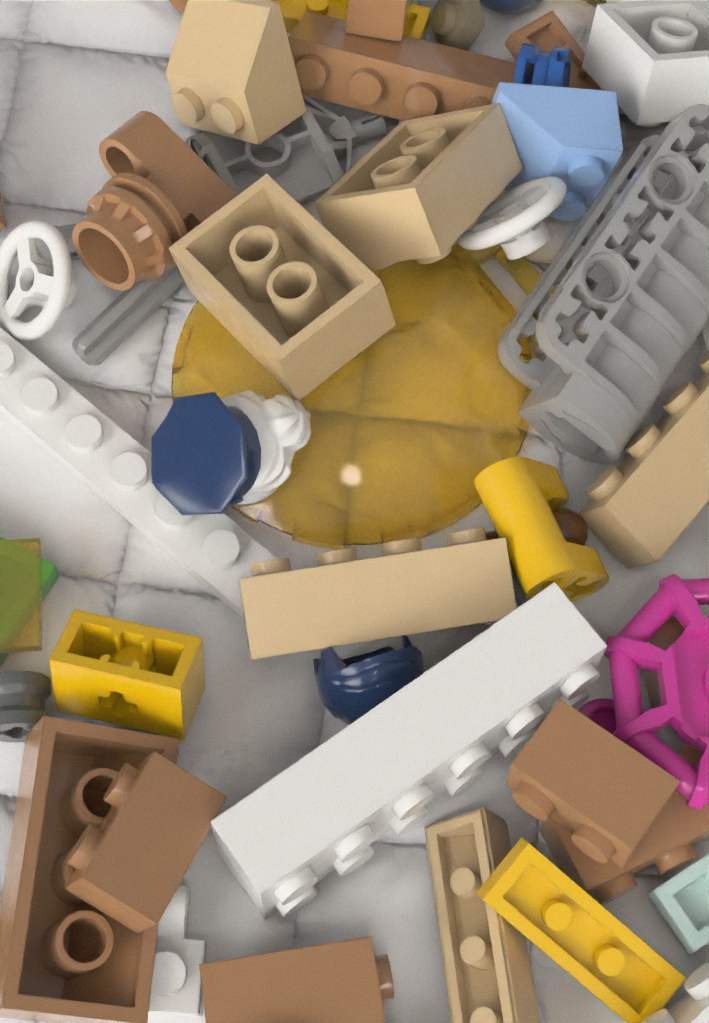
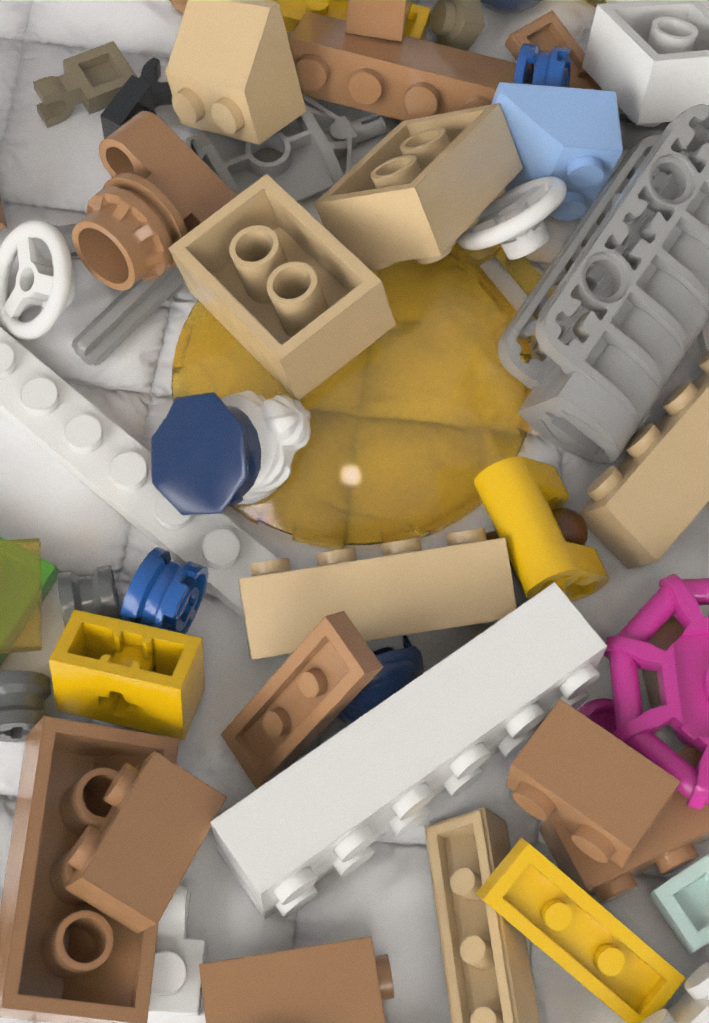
(87, 79): none -> dark tan plate
(89, 593): none -> dark grey wheel
(136, 96): none -> black plate
(165, 592): none -> blue wheel
(301, 698): none -> medium nougat plate

